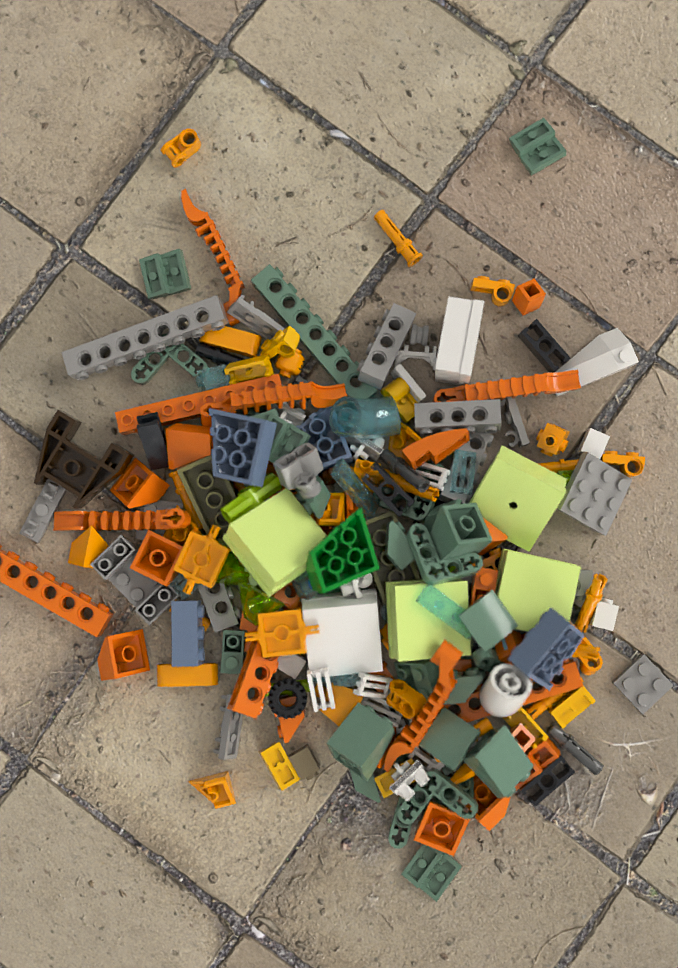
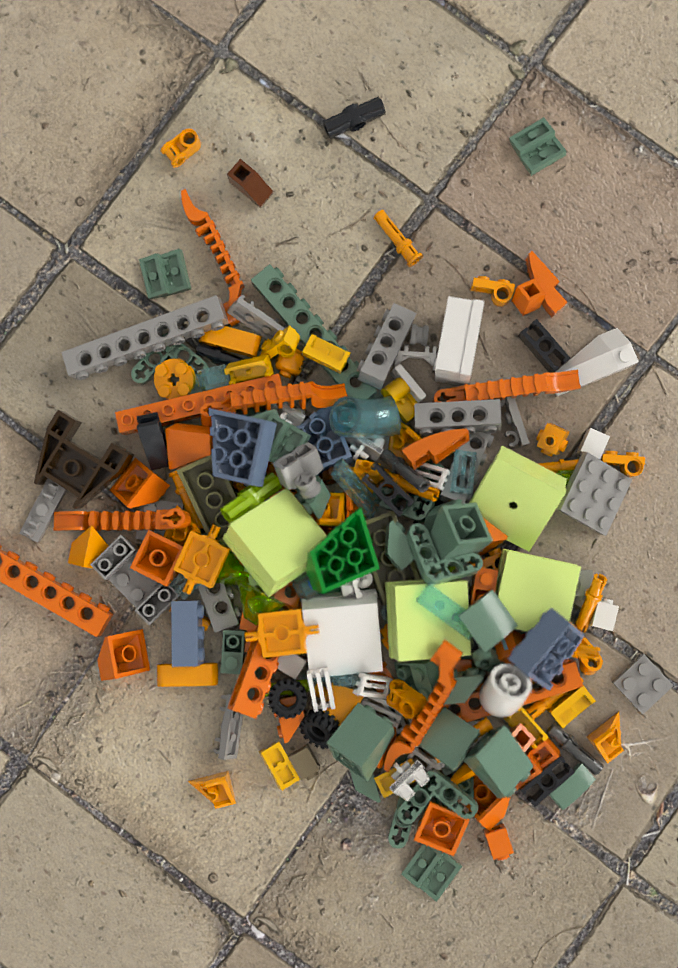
(164, 372): none -> light orange plate
(249, 183): none -> reddish brown slope
(318, 727): none -> black tyre
(326, 353): none -> yellow hinge
(354, 117): none -> black piece
(498, 842): none -> orange brick
(553, 300): none -> orange slope
(573, 787): none -> sand green slope
(608, 738): none -> light orange slope

